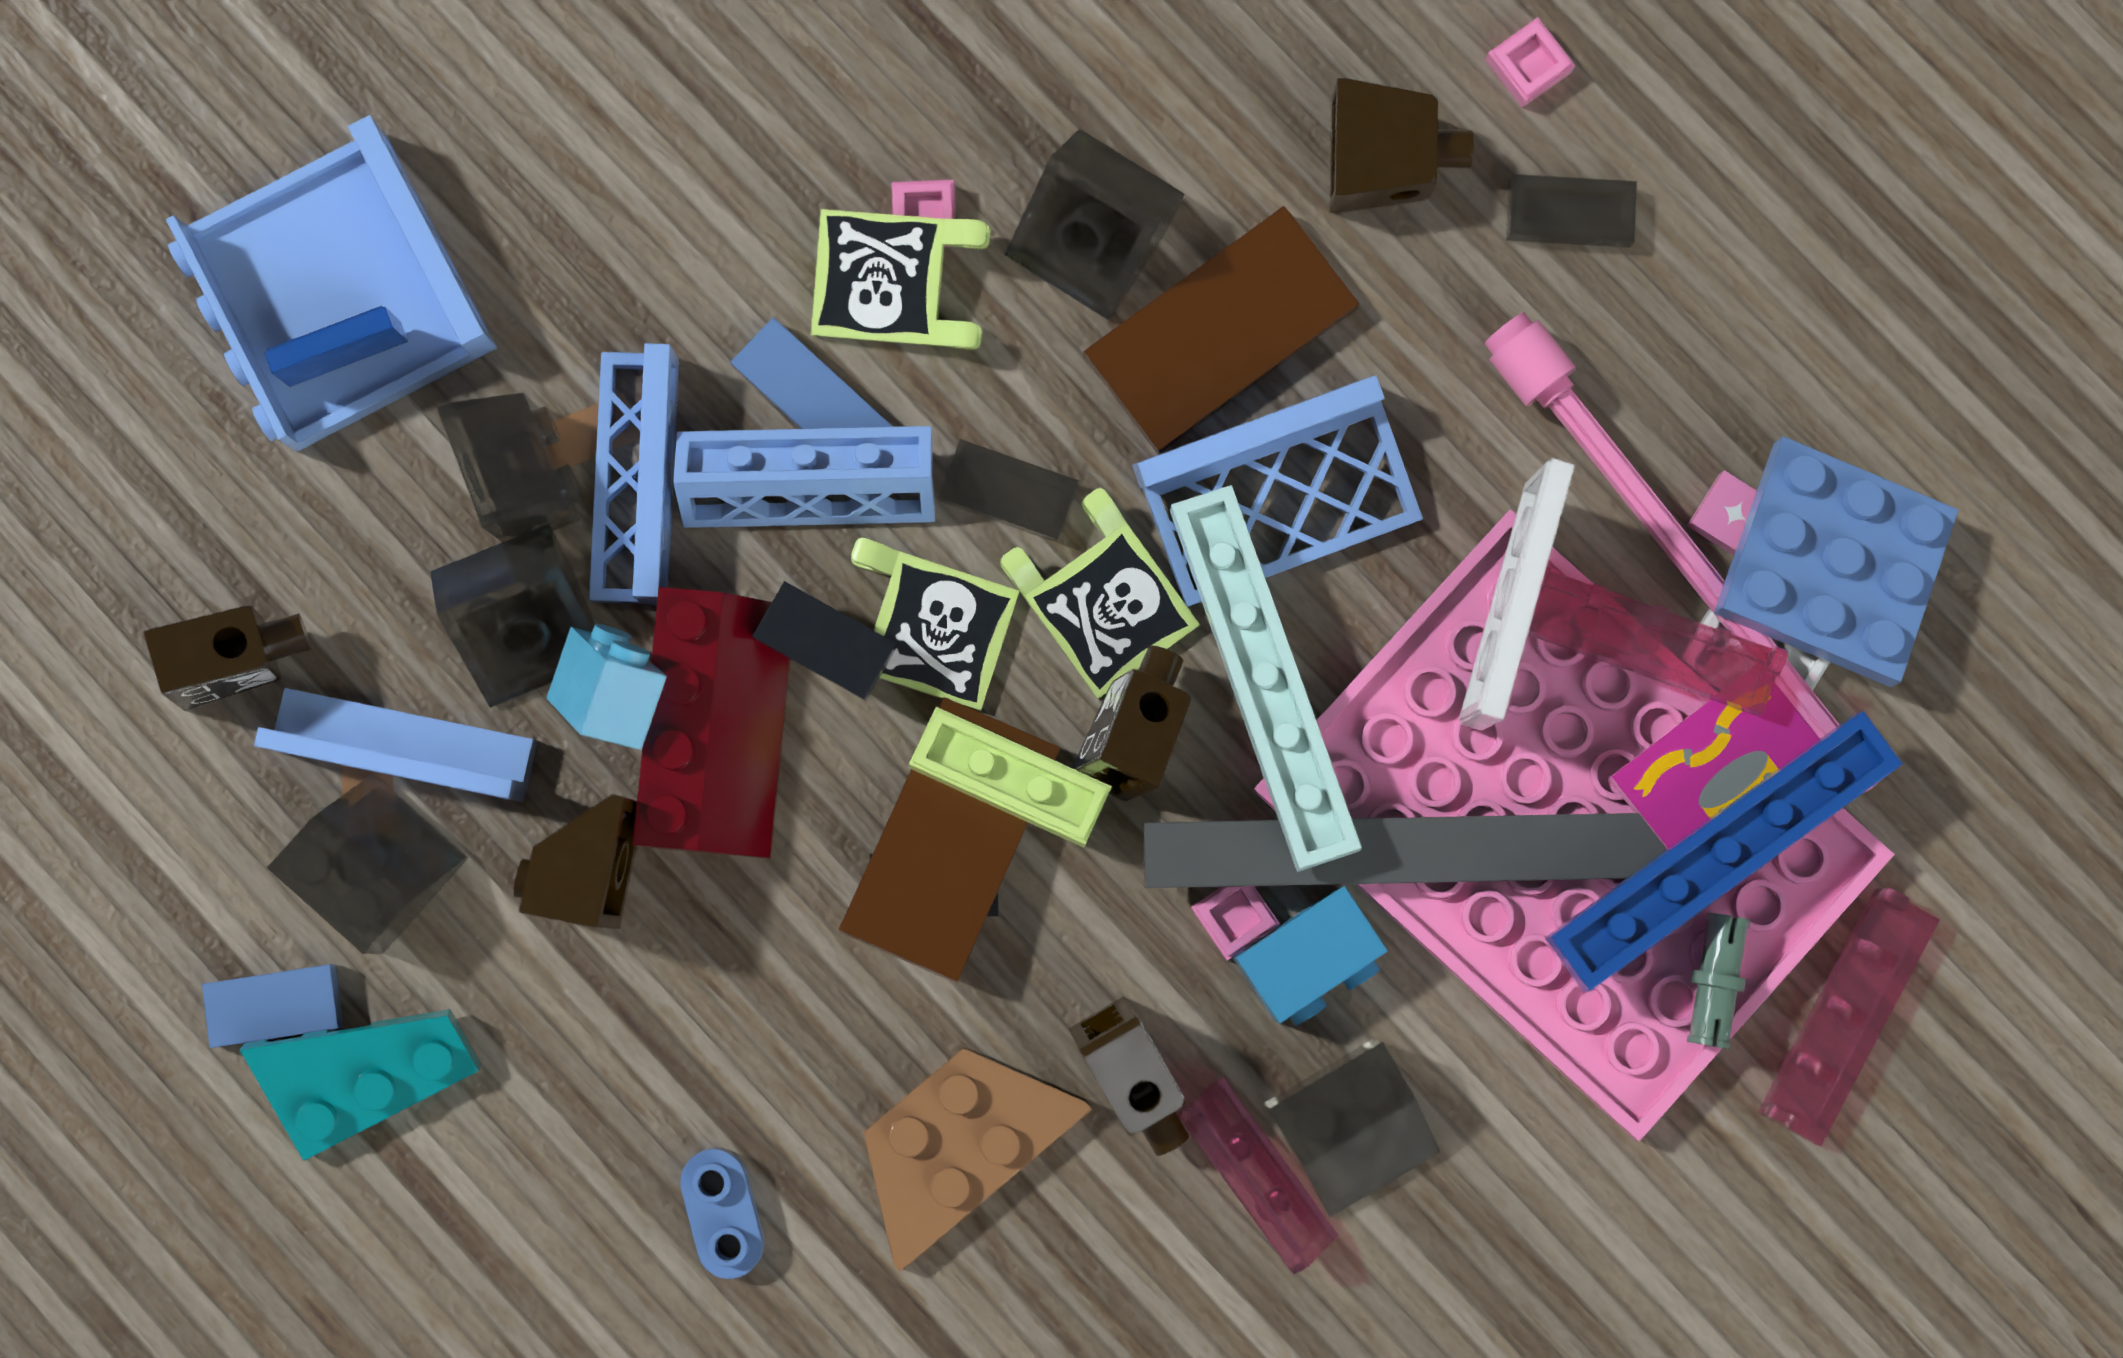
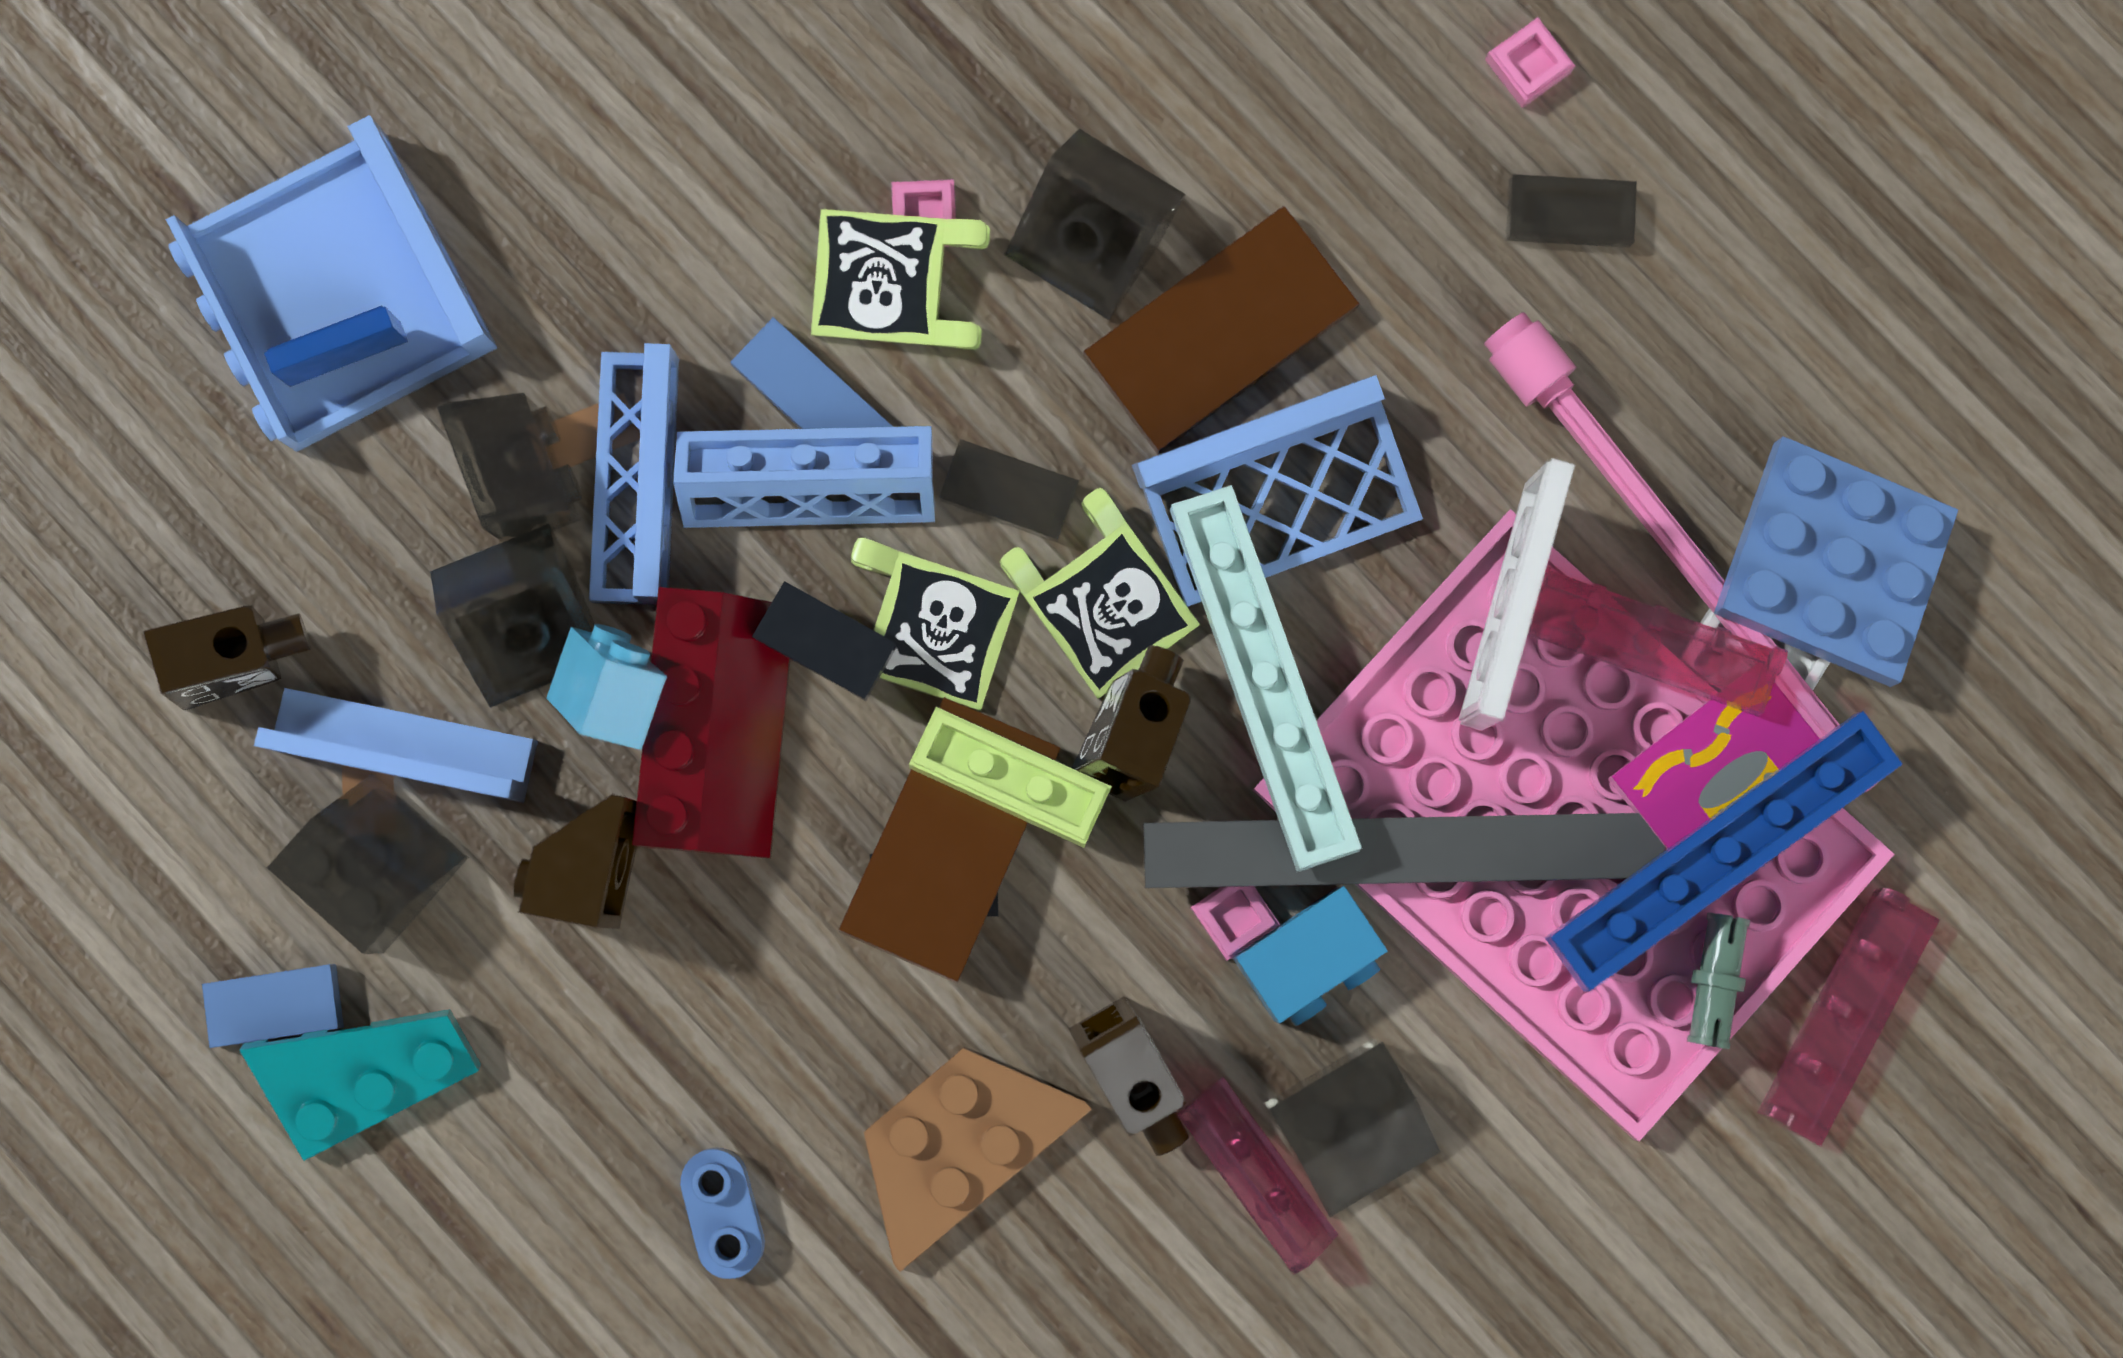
(1388, 146): dark brown torso -> none
(1724, 512): bright pink tile -> none

